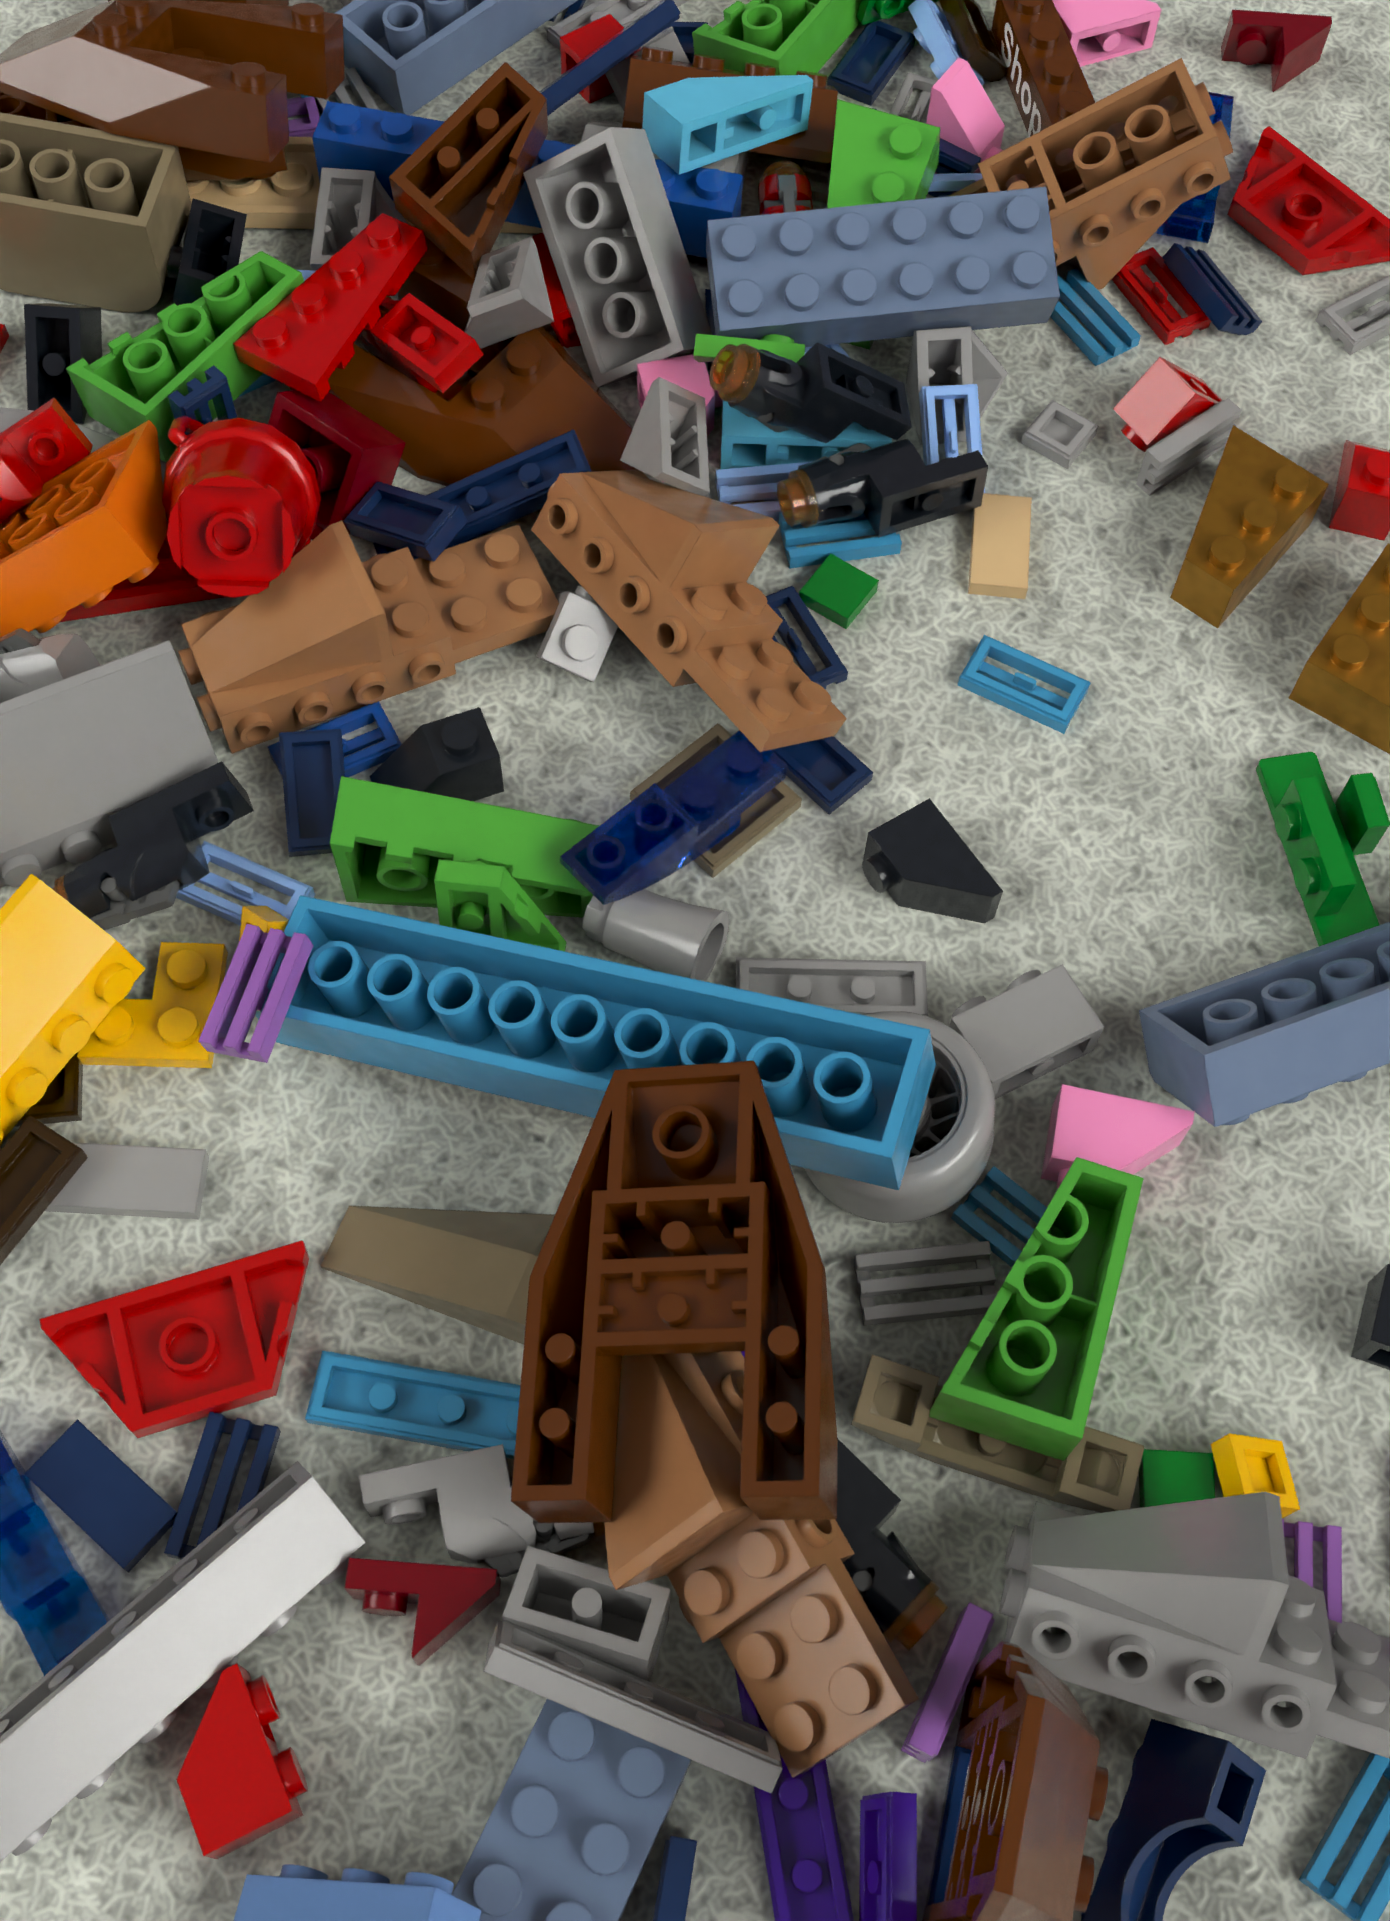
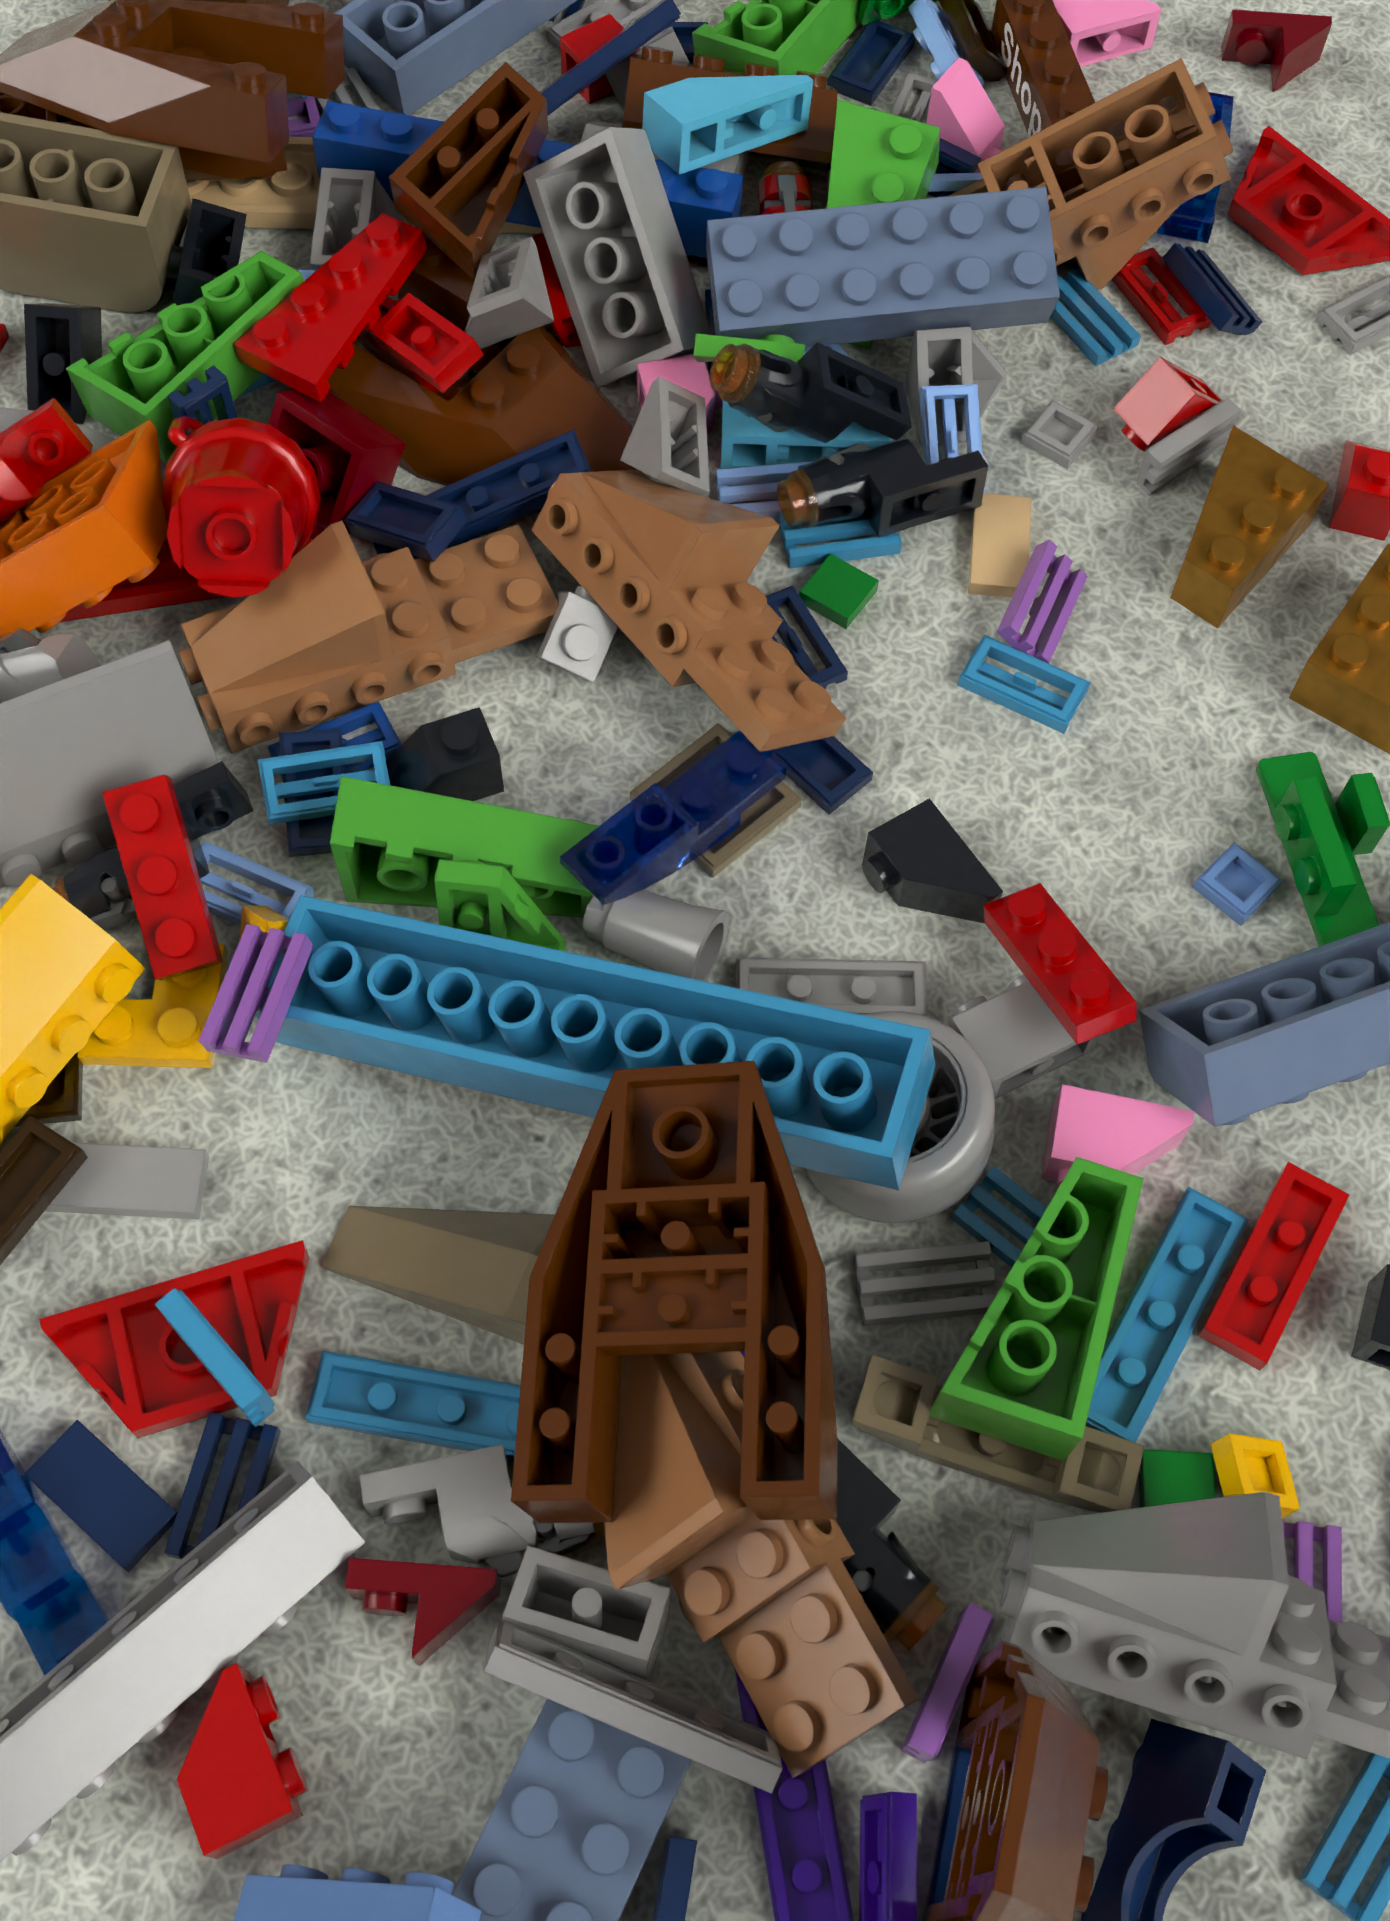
(162, 877): none -> red plate
(216, 1356): none -> dark azure tile
(310, 761): none -> dark azure tile
(1049, 610): none -> medium lavender tile
(1060, 963): none -> red plate
(1162, 1313): none -> dark azure tile
(1237, 884): none -> medium blue tile
(1273, 1266): none -> red plate

